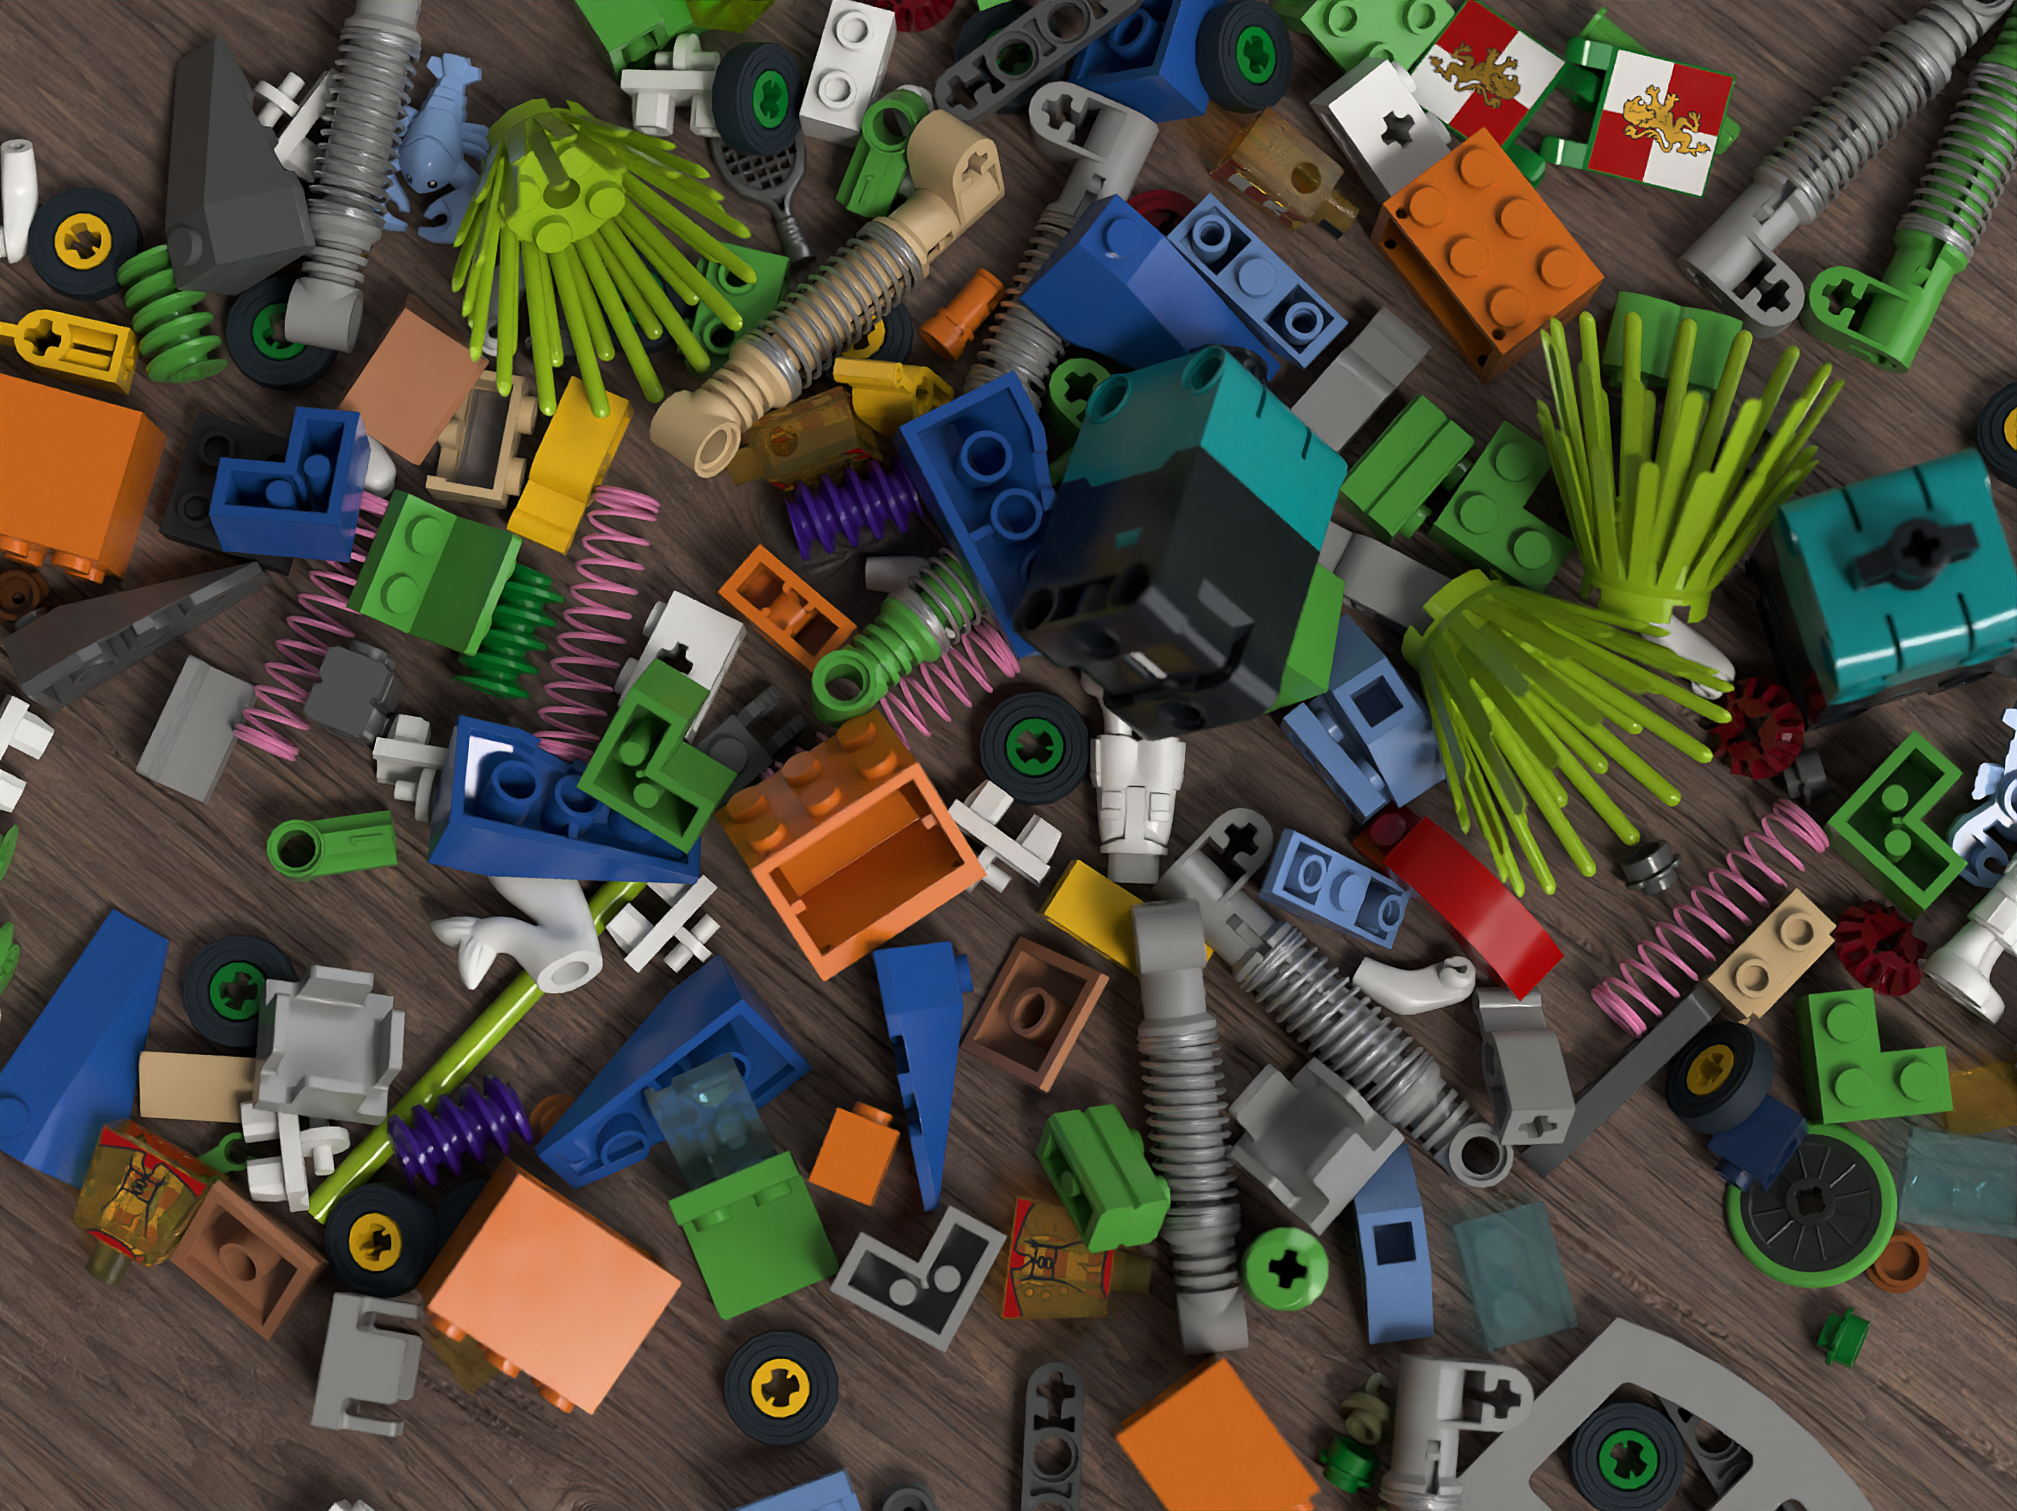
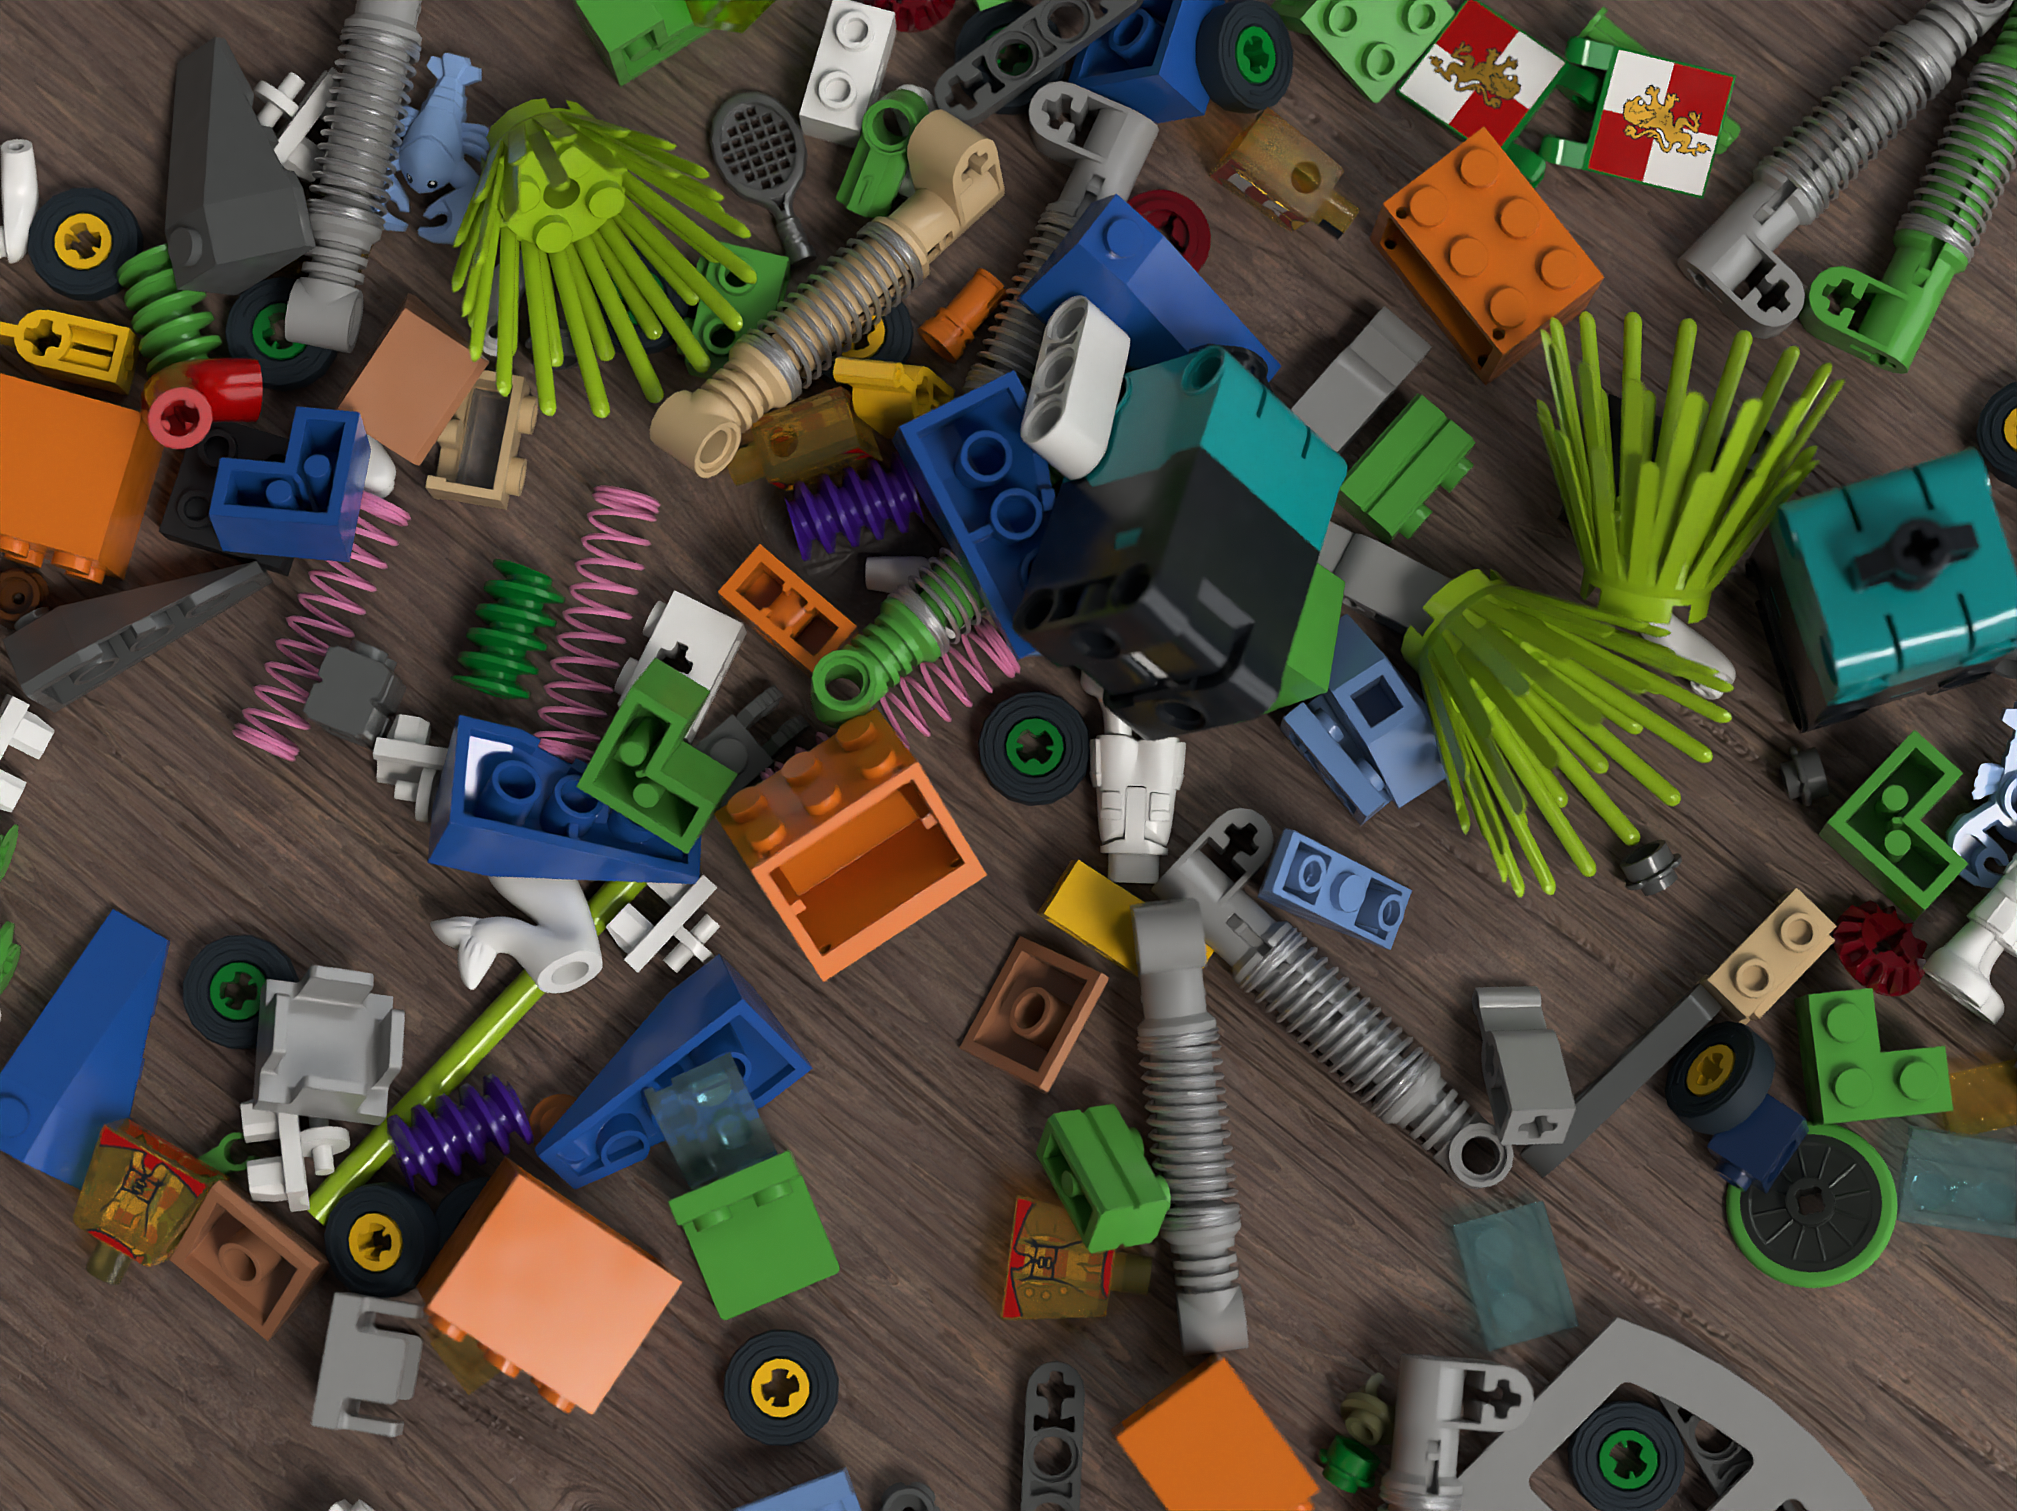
(193, 393): none -> red cylinder
(194, 1086): tan slope -> none
(196, 730): light grey panel -> none
(341, 845): bright green piece -> none
(434, 574): bright green bracket -> none
(568, 467): yellow piece -> none
(681, 79): white hips -> none
(757, 98): black bush -> none
(856, 1153): orange brick -> none
(924, 1019): blue wedge -> none
(924, 1295): light grey brick -> none
(1025, 855): white hips -> none
(1075, 387): none -> white beam
(1256, 283): medium blue slope -> none
(1303, 1252): bright green piece -> none
(1309, 1141): light grey panel -> none
(1354, 117): white brick -> none
(1393, 1253): medium blue slope -> none
(1416, 990): white arm -> none
(1462, 896): red arch -> none
(1487, 515): bright green brick -> none
(1659, 335): bright green brick -> none
(1780, 735): dark red gear -> none
(1797, 823): bright pink piece -> none
(1843, 1337): green plate -> none
(1901, 1264): dark orange plate -> none

